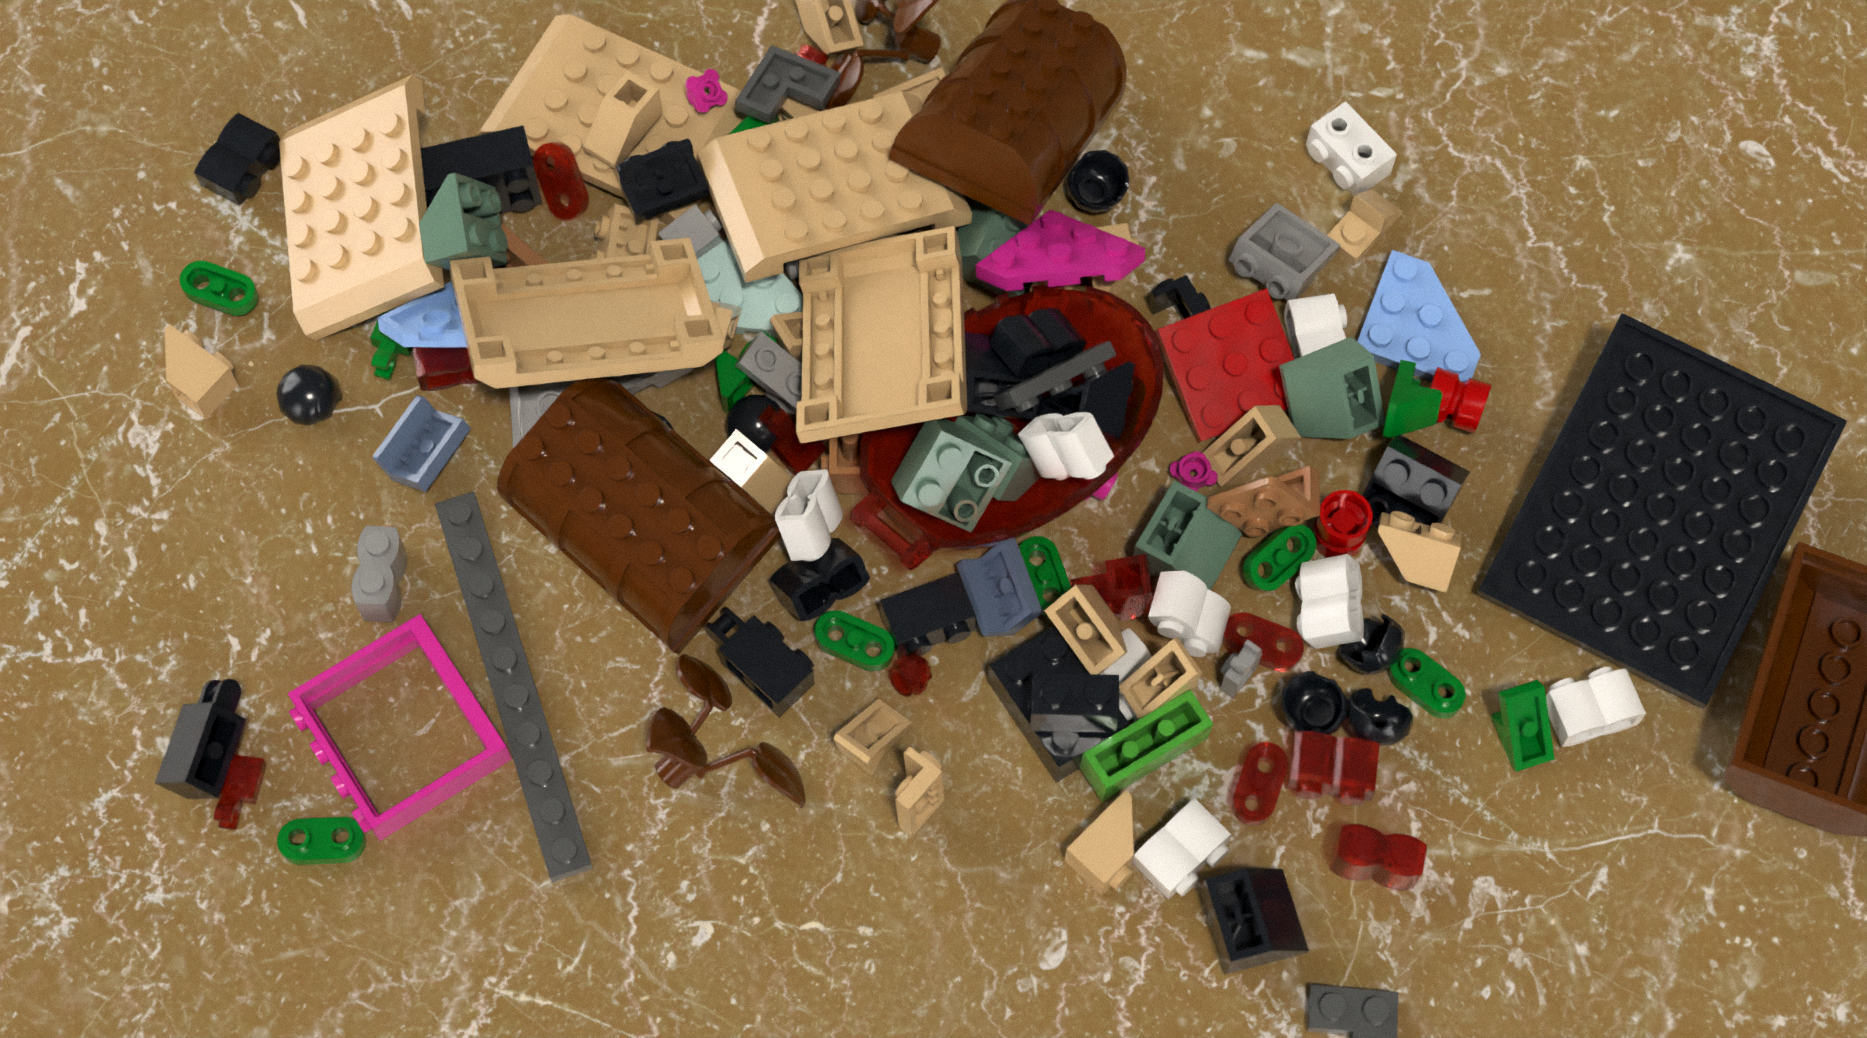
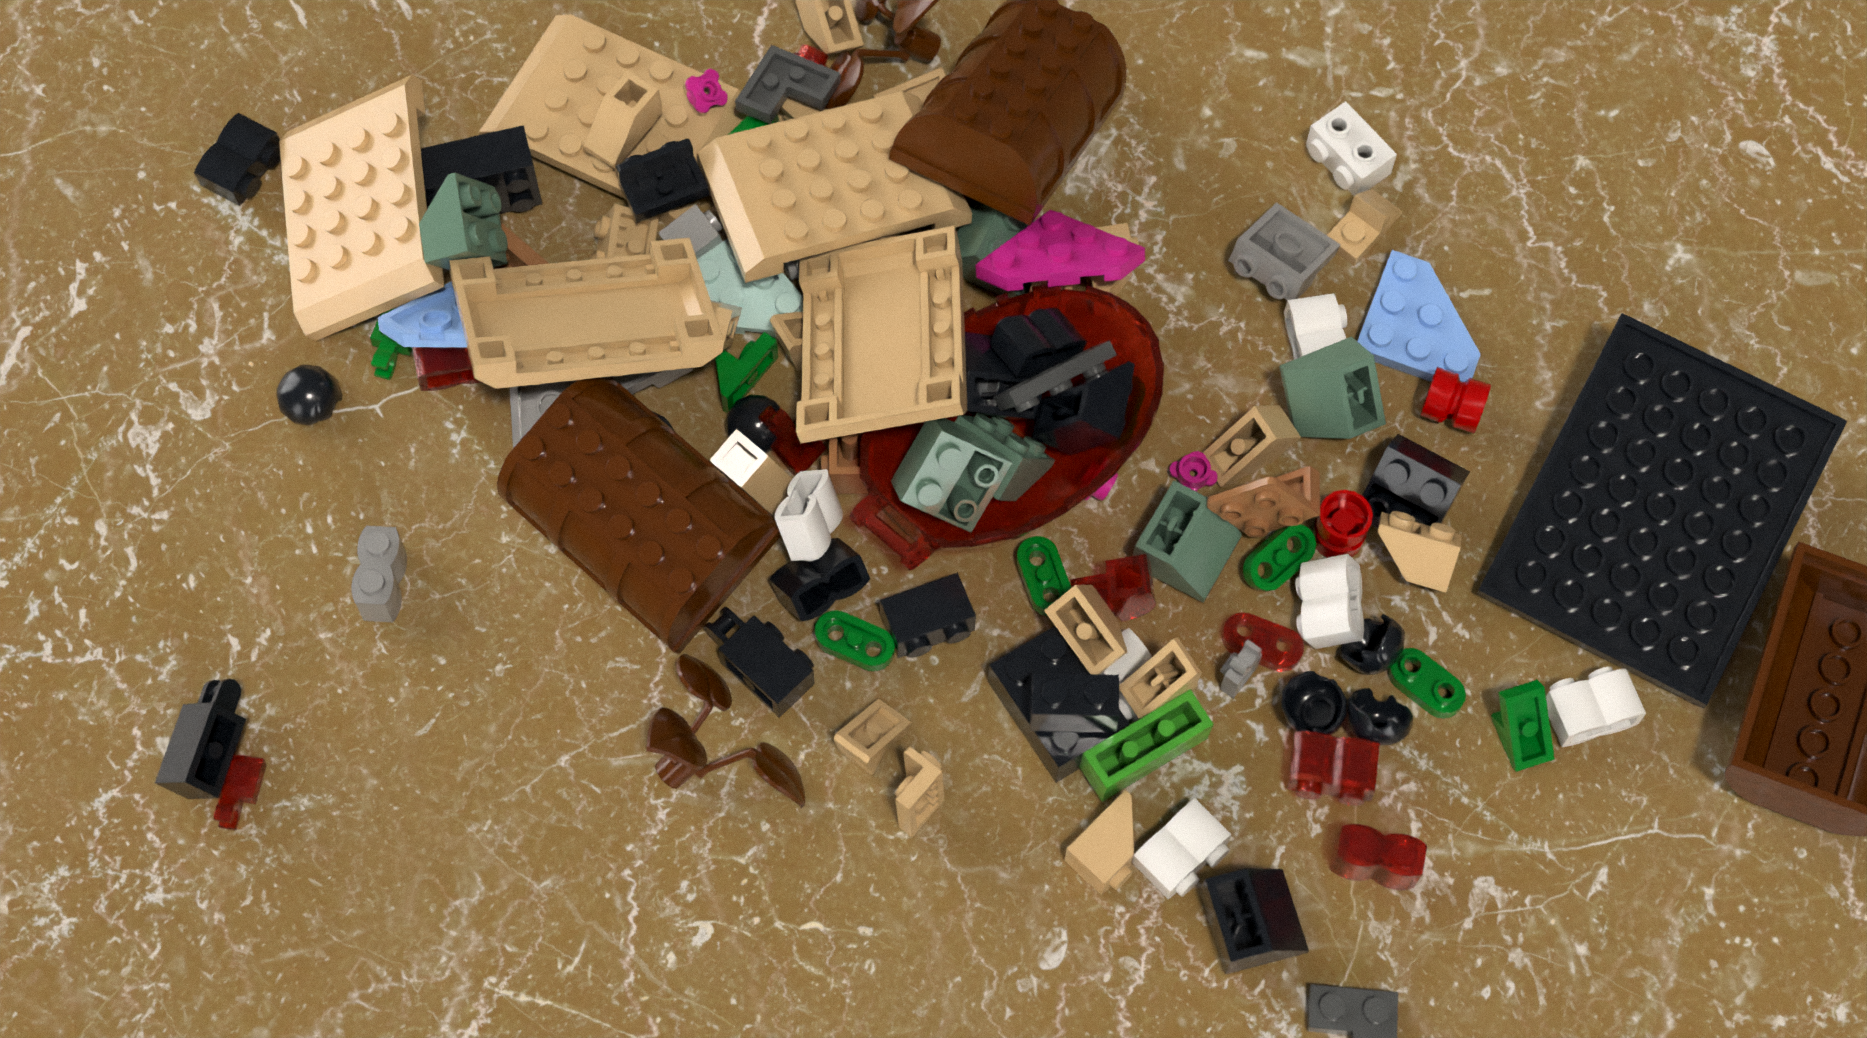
(196, 375): tan slope -> none
(221, 290): green plate -> none
(319, 841): green plate -> none
(357, 668): dark pink window -> none
(420, 444): sand blue bracket -> none
(513, 688): dark grey plate -> none
(562, 179): clear red plate -> none
(774, 371): light grey plate -> none
(910, 675): clear red plate -> none
(1000, 590): sand blue bracket -> none
(1066, 446): white brick -> none
(1098, 181): black hair -> none
(1180, 295): black bracket -> none
(1190, 612): white brick -> none
(1227, 362): red plate -> none
(1259, 786): clear red plate -> none
(1410, 404): green slope -> none

